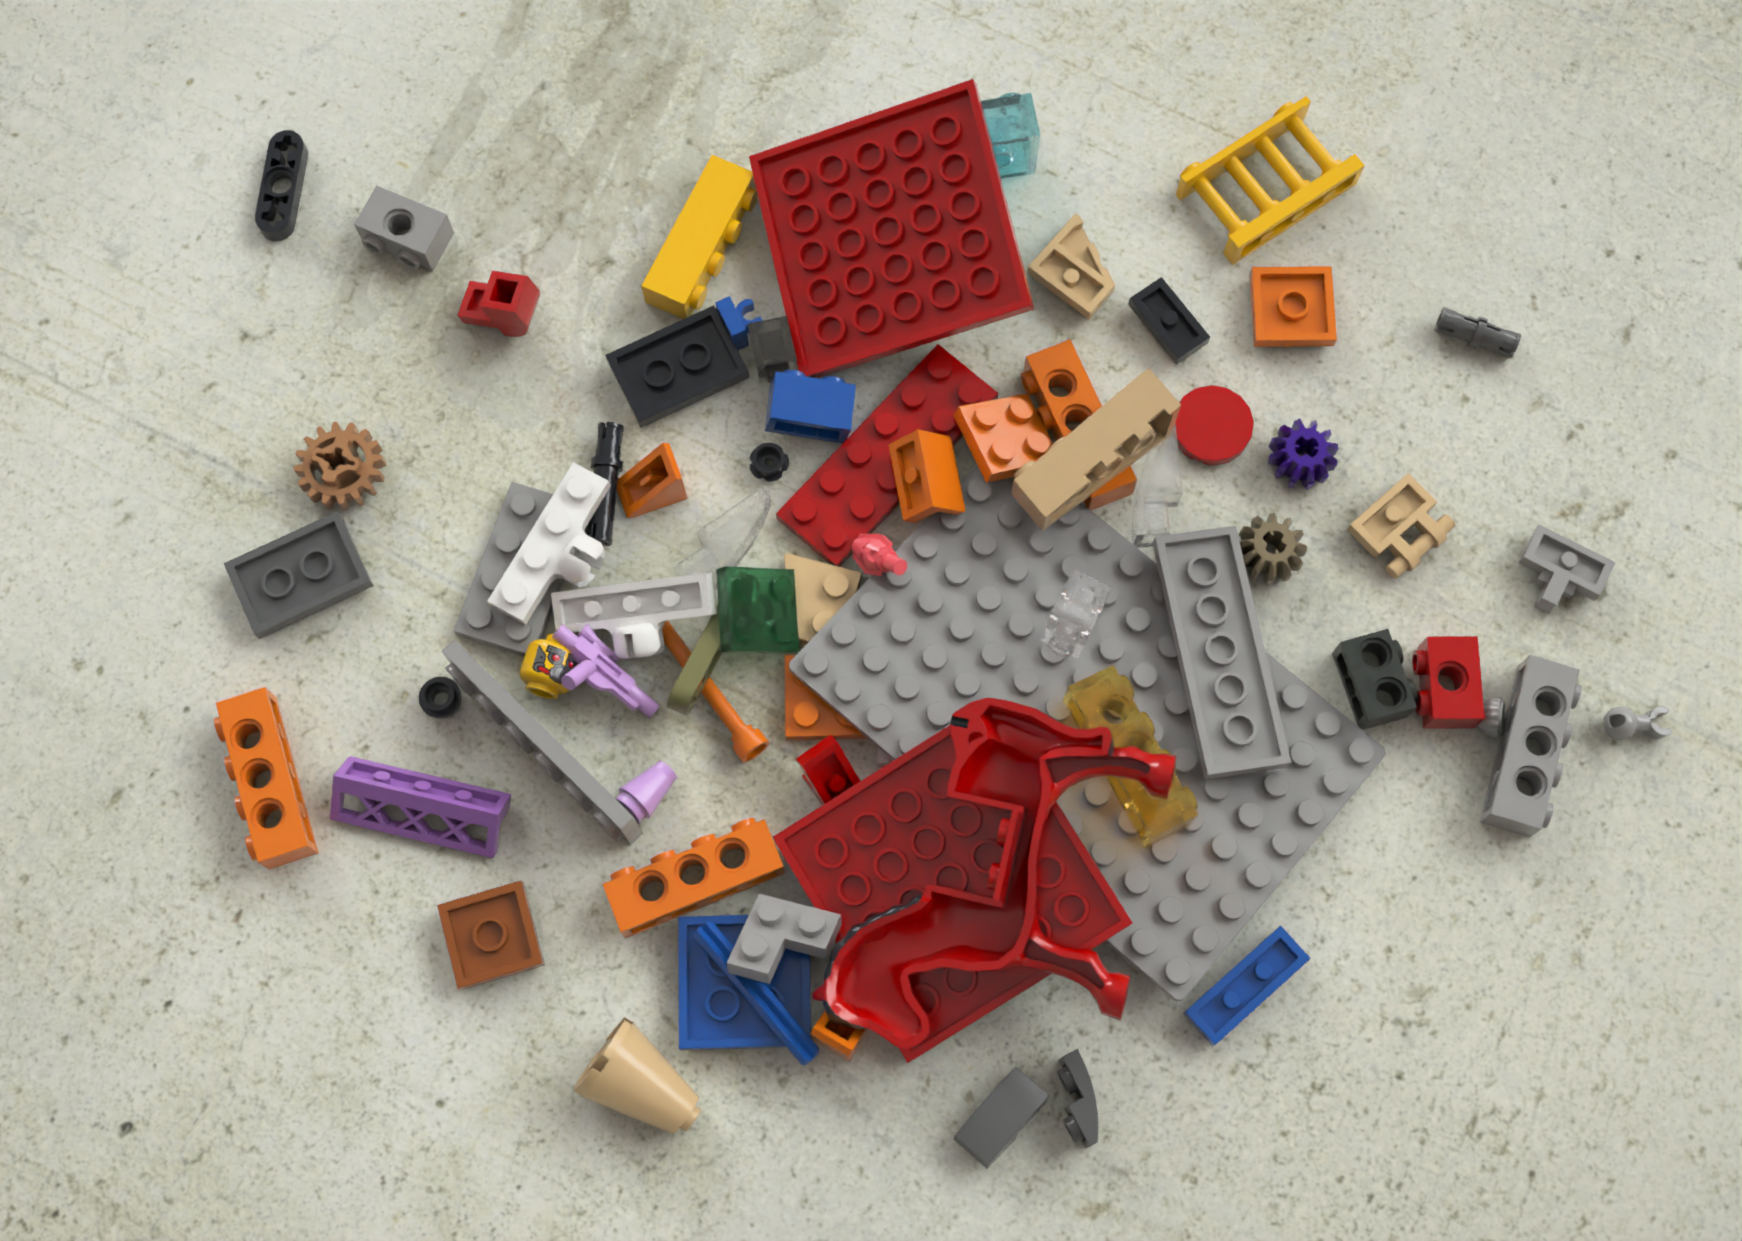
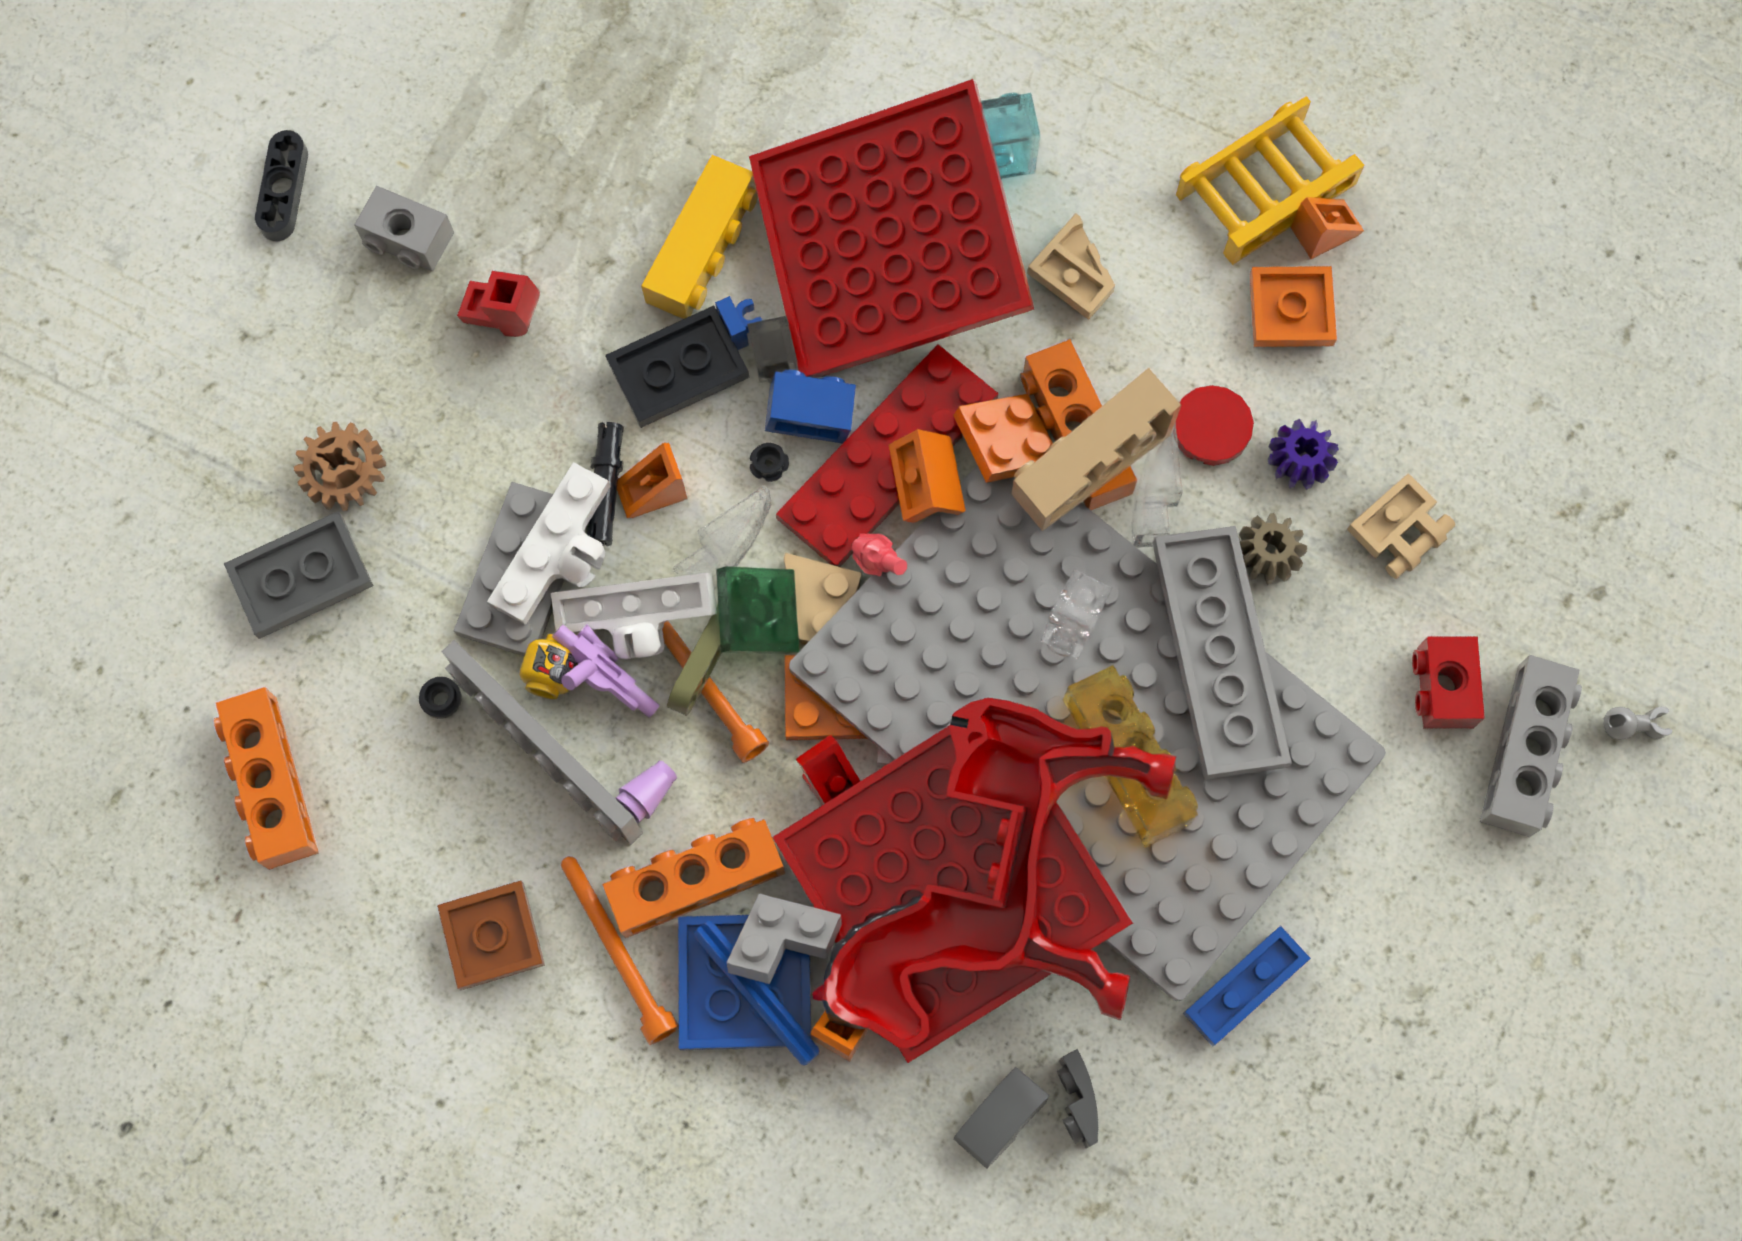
(418, 796): medium lavender fence -> none
(638, 1081): tan cone -> none
(655, 1020): none -> orange piece
(1169, 320): black plate -> none
(1324, 225): none -> orange slope
(1363, 680): pearl dark grey brick -> none
(1477, 332): dark grey pin -> none
(1494, 717): light grey piece -> none
(1564, 568): light grey hinge -> none

